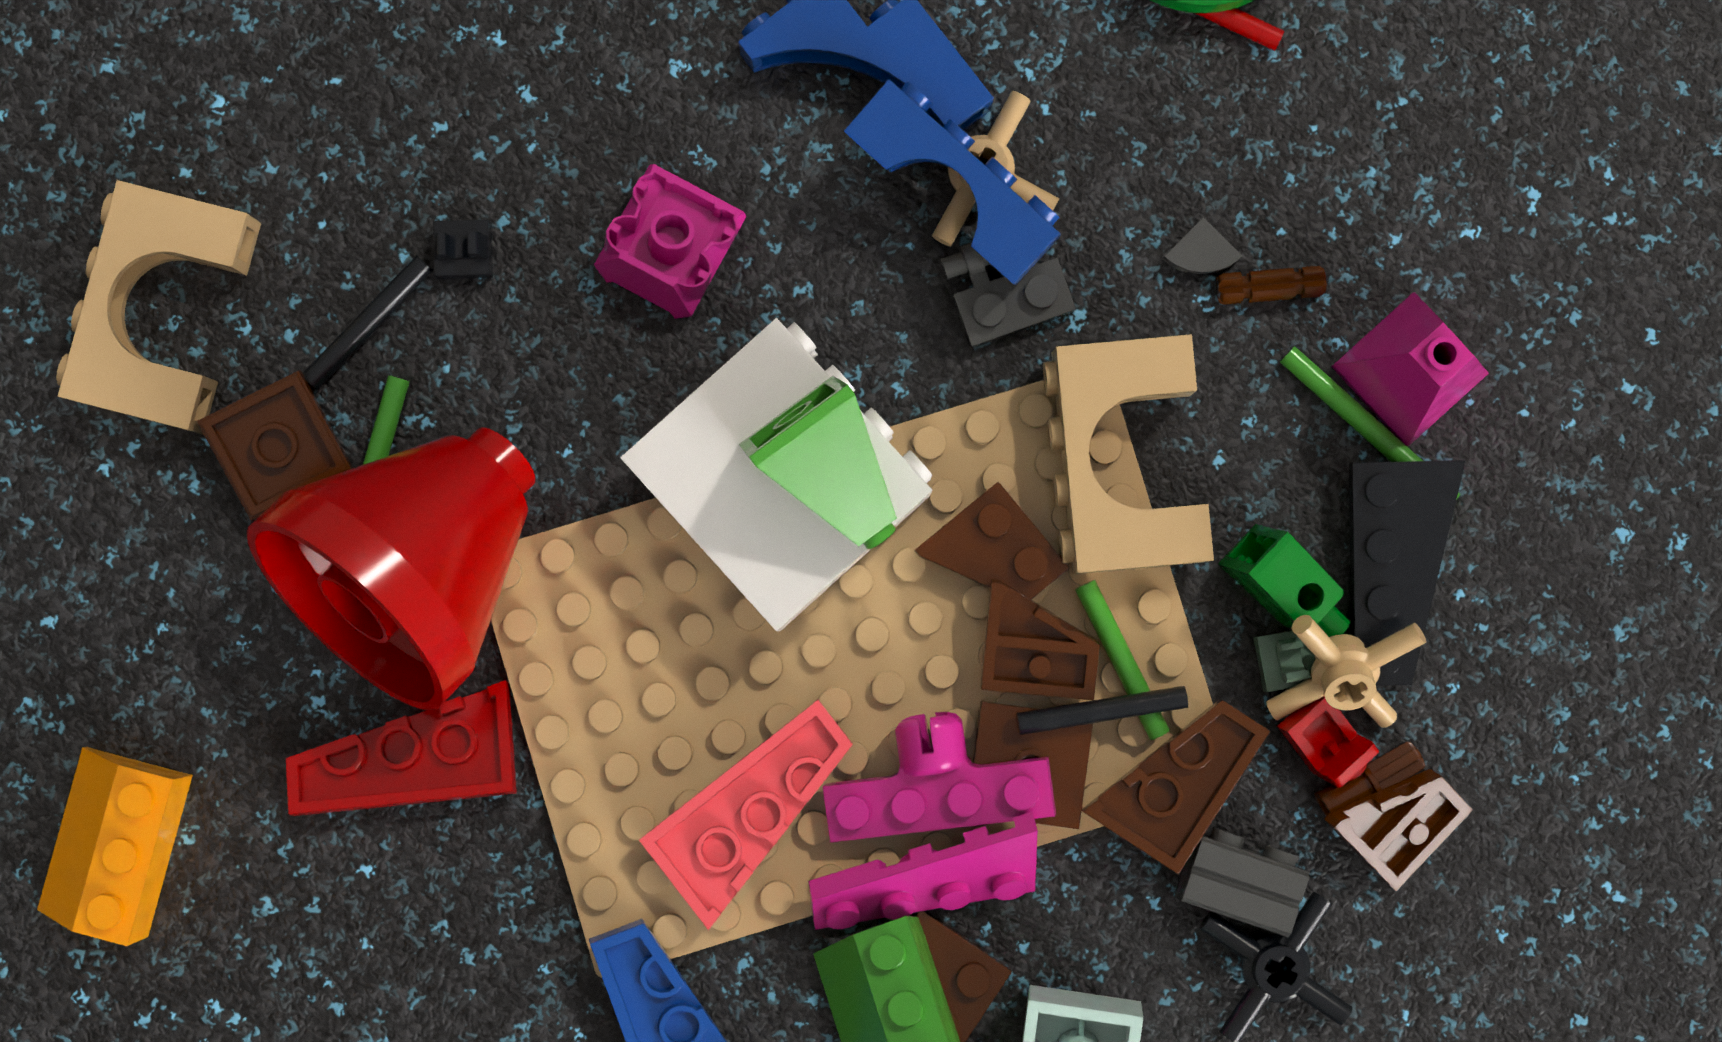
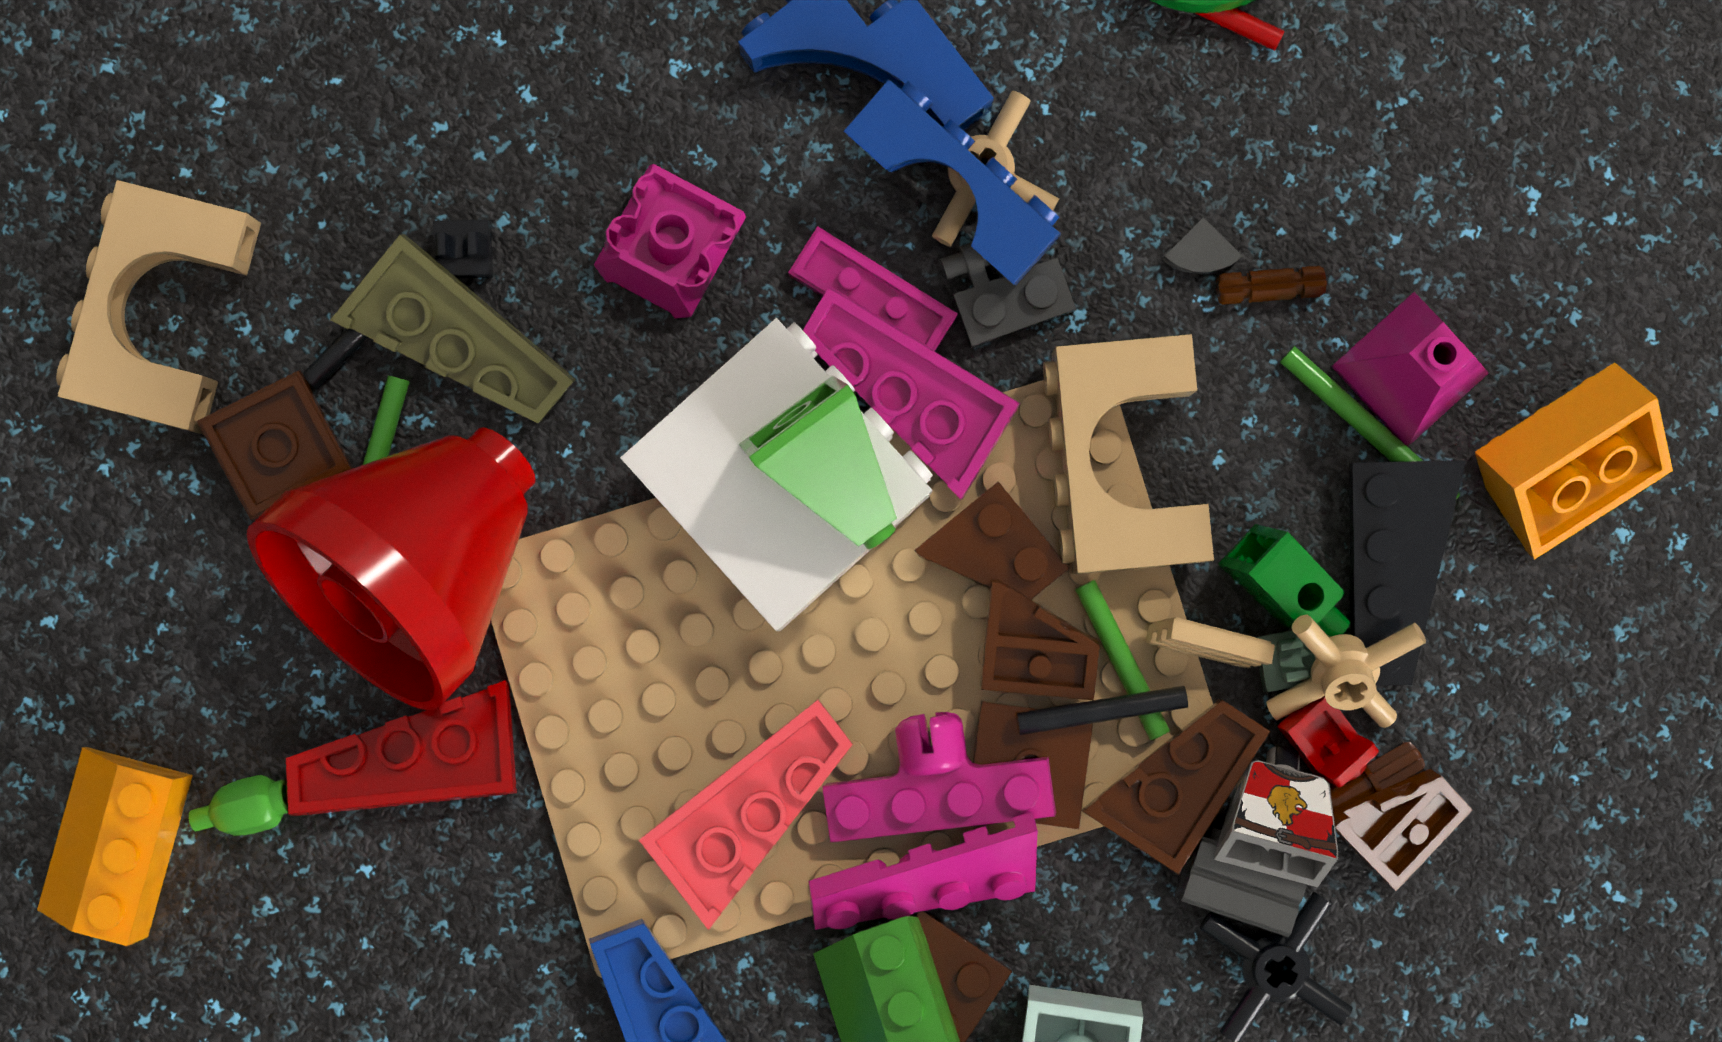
(243, 807): none -> bright green plant
(438, 321): none -> olive wing
(835, 265): none -> dark pink tile
(924, 397): none -> dark pink wing
(1210, 642): none -> tan tile
(1280, 821): none -> torso
(1576, 459): none -> light orange slope

